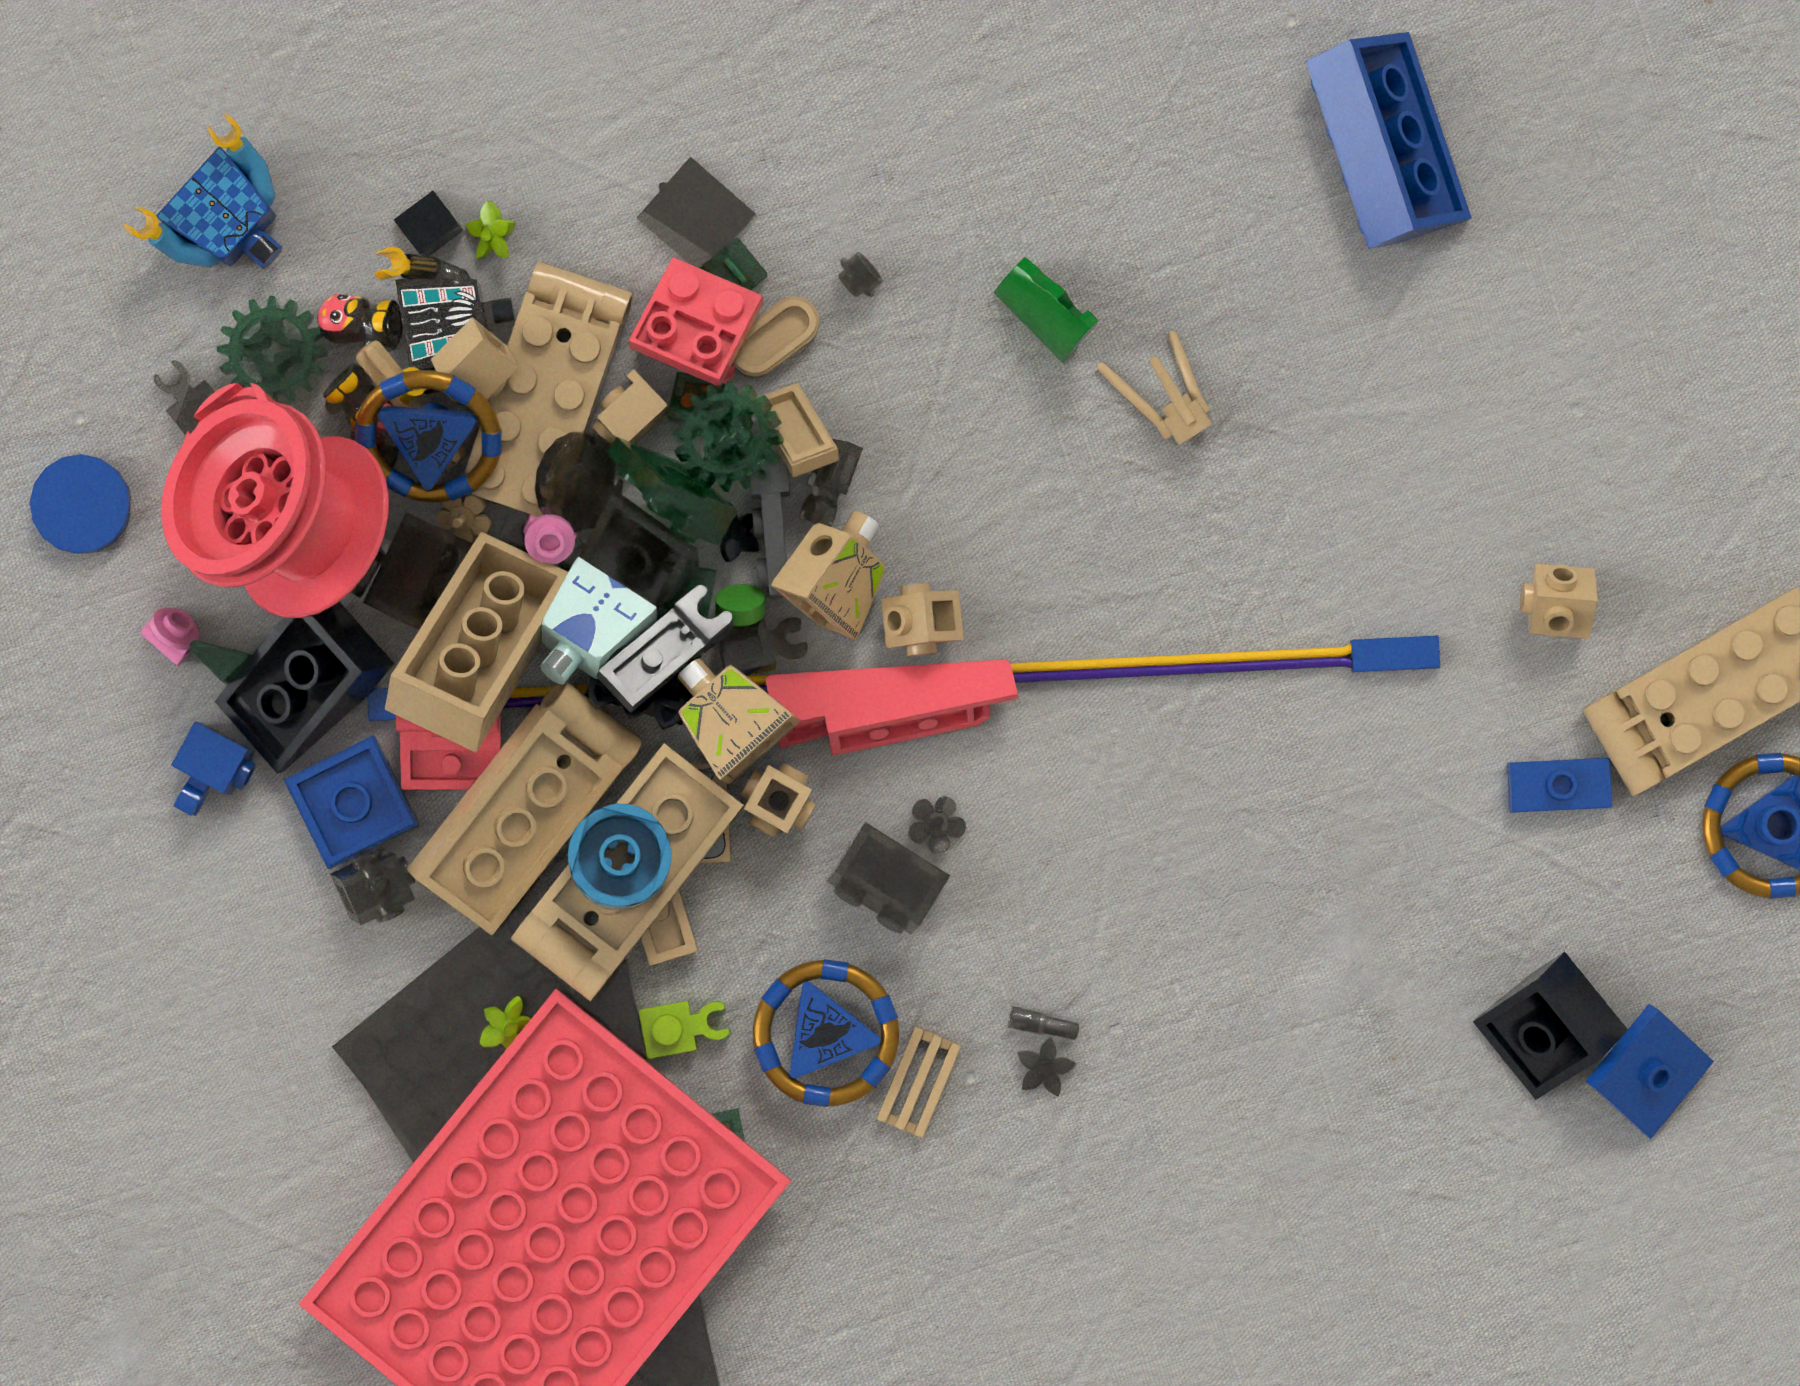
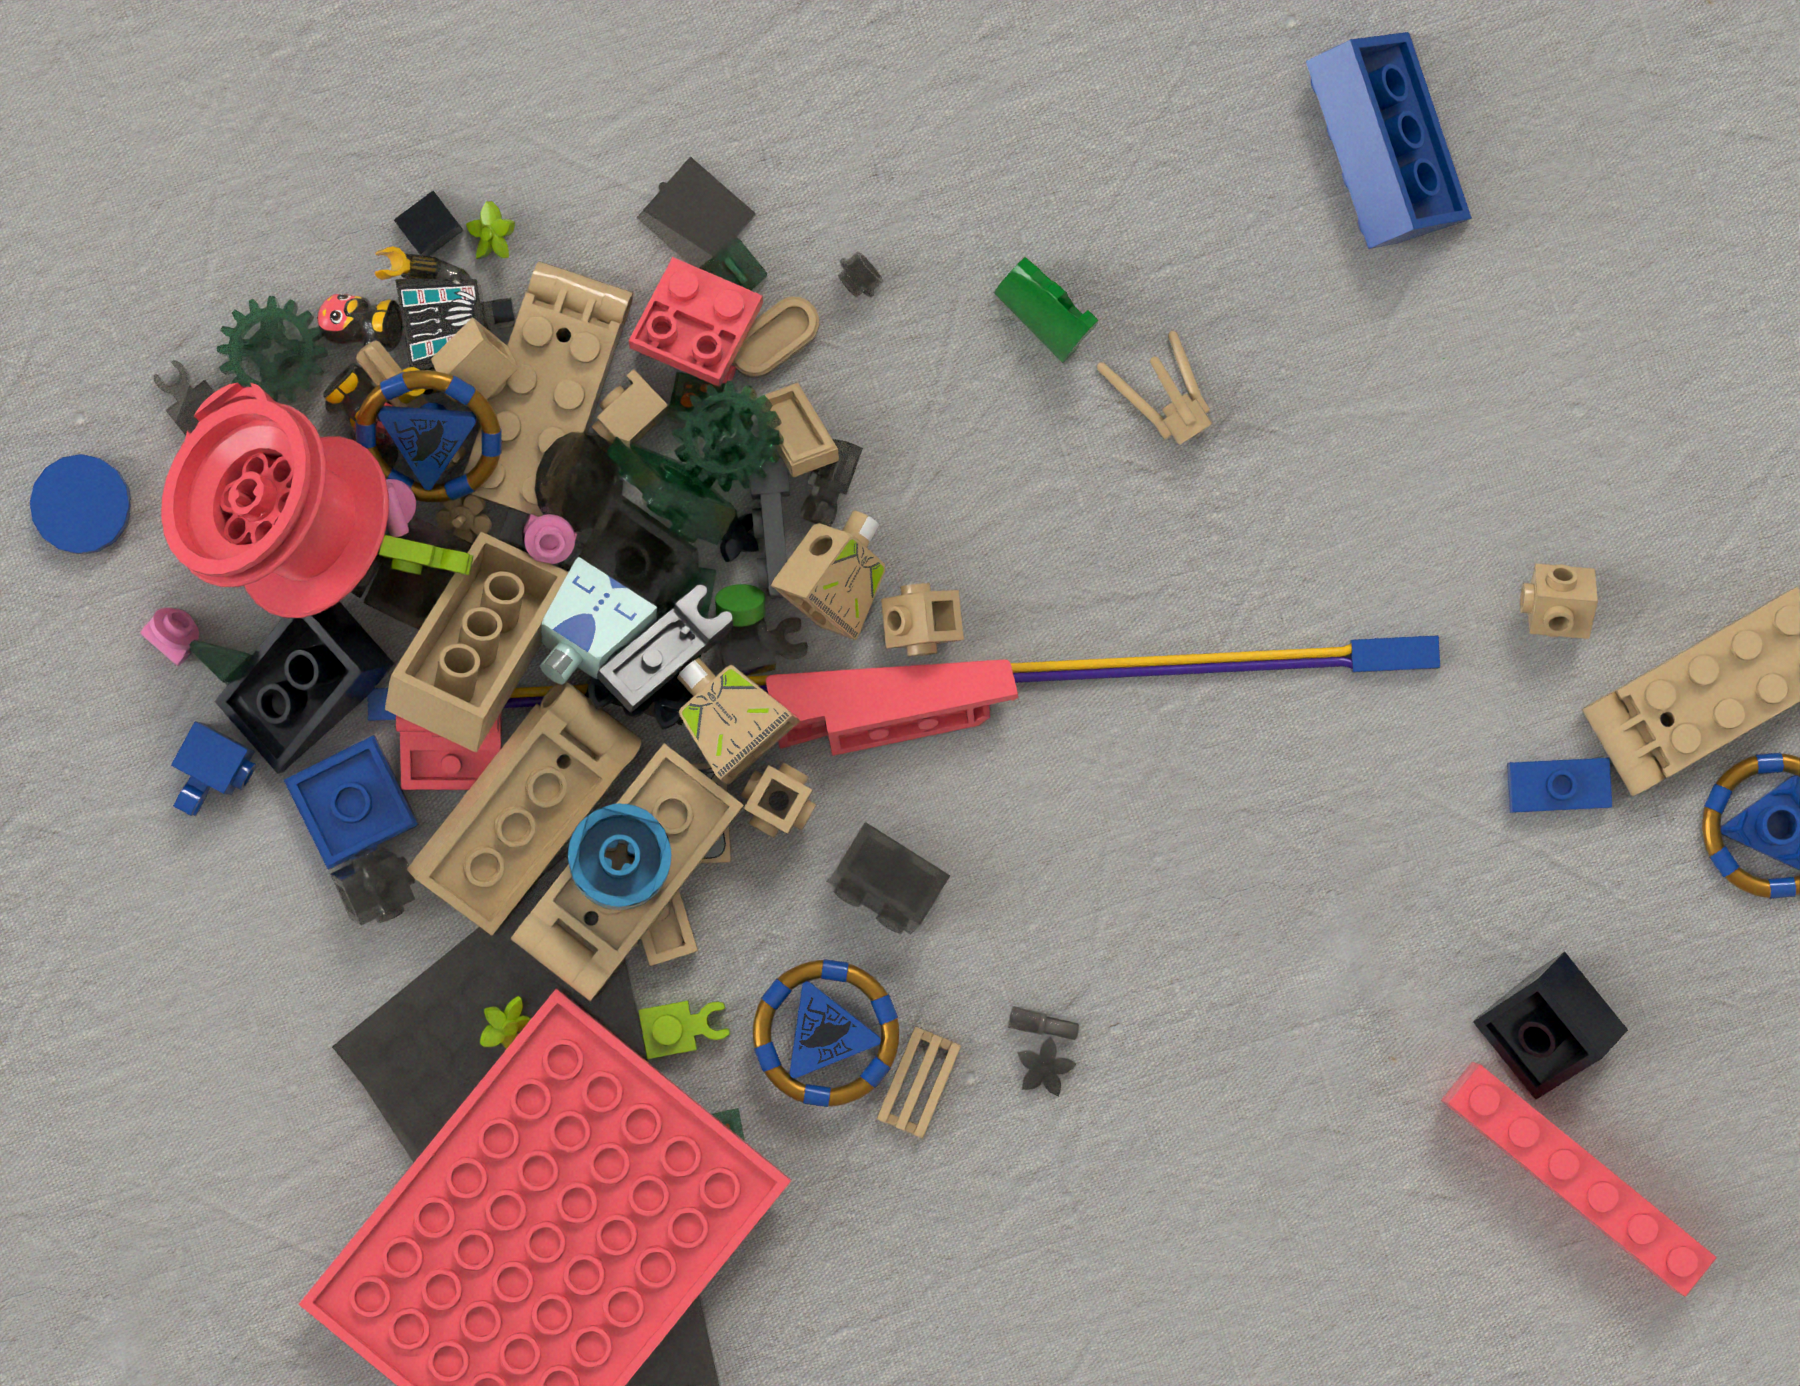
(218, 209): torso -> none
(401, 507): none -> bright pink plate
(412, 555): none -> lime plate
(936, 824): clear smoke plant -> none
(1578, 1179): none -> coral brick
(1649, 1071): blue plate -> none

